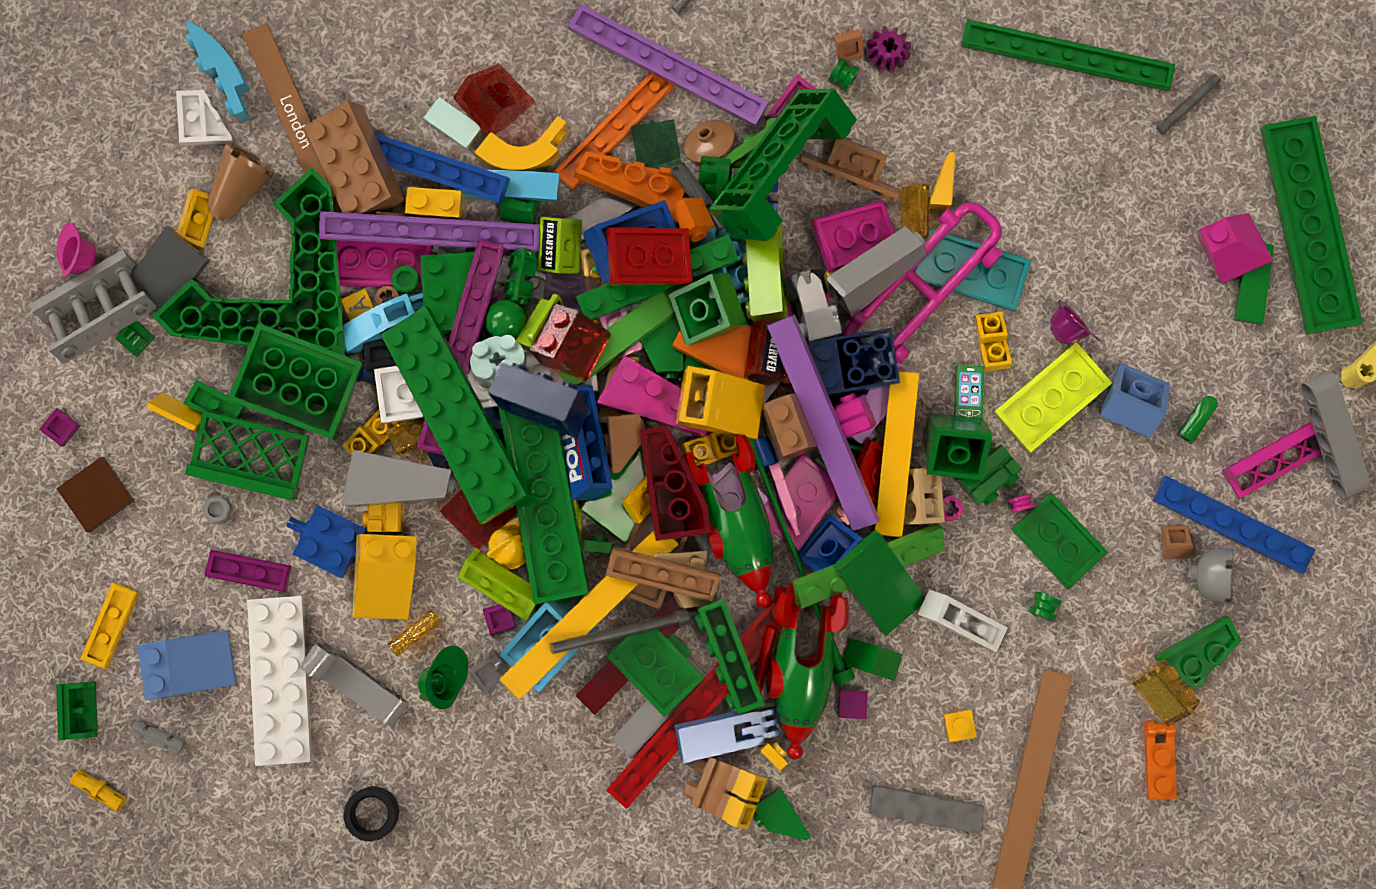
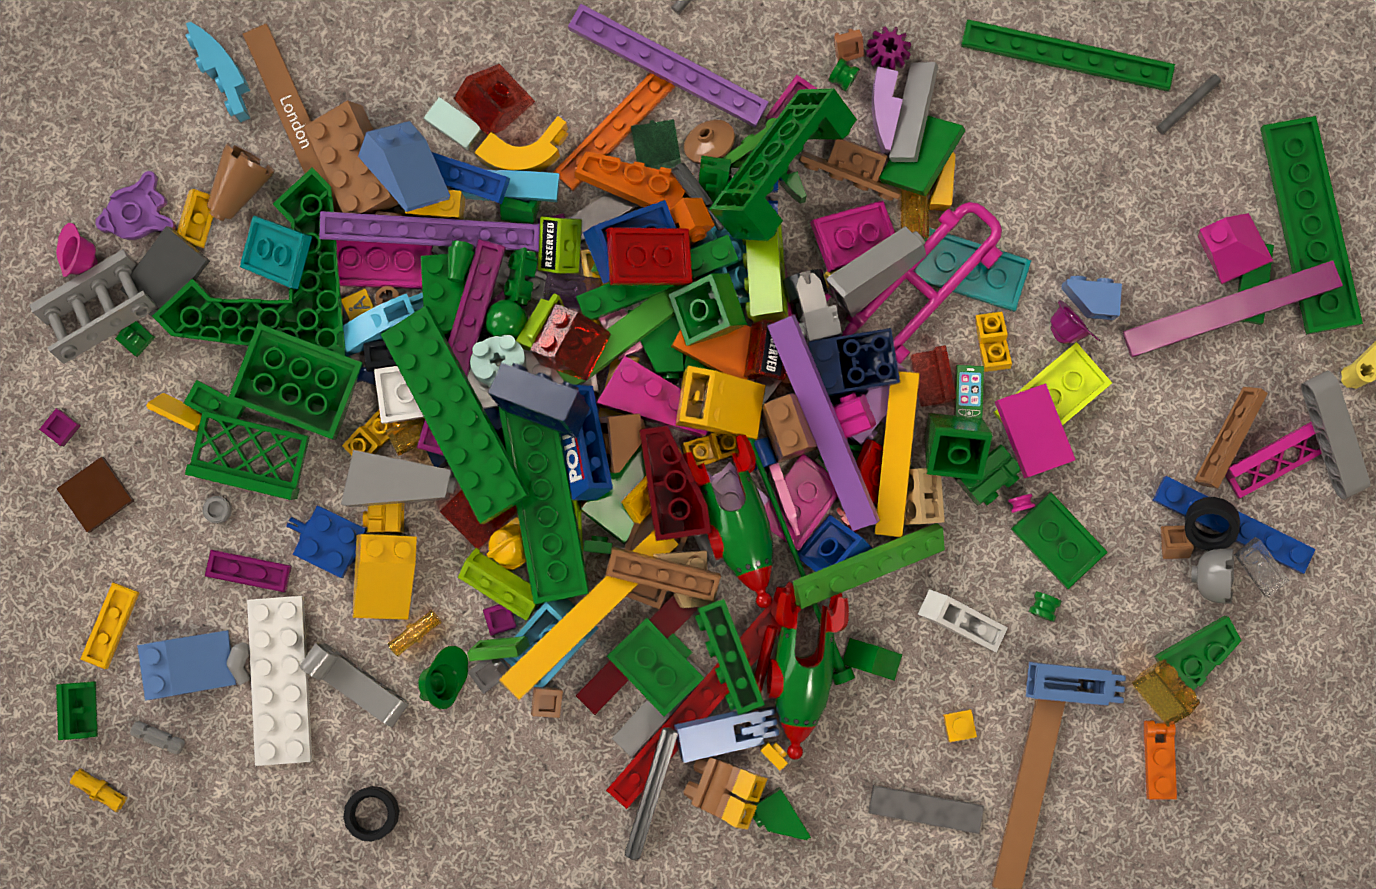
(135, 210): none -> medium lavender tile
(199, 120): white wing -> none
(236, 662): none -> light grey arm
(275, 252): none -> teal tile
(404, 165): none -> medium blue slope
(405, 279): green tile -> none
(459, 259): none -> green cone
(498, 648): none -> bright green tile
(546, 702): none -> medium nougat plate
(651, 793): none -> dark grey axle
(679, 618): flat silver bar -> none
(793, 186): none -> green slope
(853, 704): magenta tile -> none
(880, 582): green tile -> none
(885, 108): none -> lavender slope
(913, 112): none -> light grey tile
(935, 377): none -> clear red panel
(936, 148): none -> green tile
(957, 505): dark pink bush -> none
(1035, 430): none -> dark pink tile
(1061, 684): none -> medium blue hinge
(1094, 298): none -> medium blue slope
(1135, 400): medium blue slope -> none
(1198, 419): green bar -> none
(1216, 506): none -> black tyre
(1230, 437): none -> medium nougat tile
(1232, 309): none -> magenta tile
(1261, 567): none -> clear plate

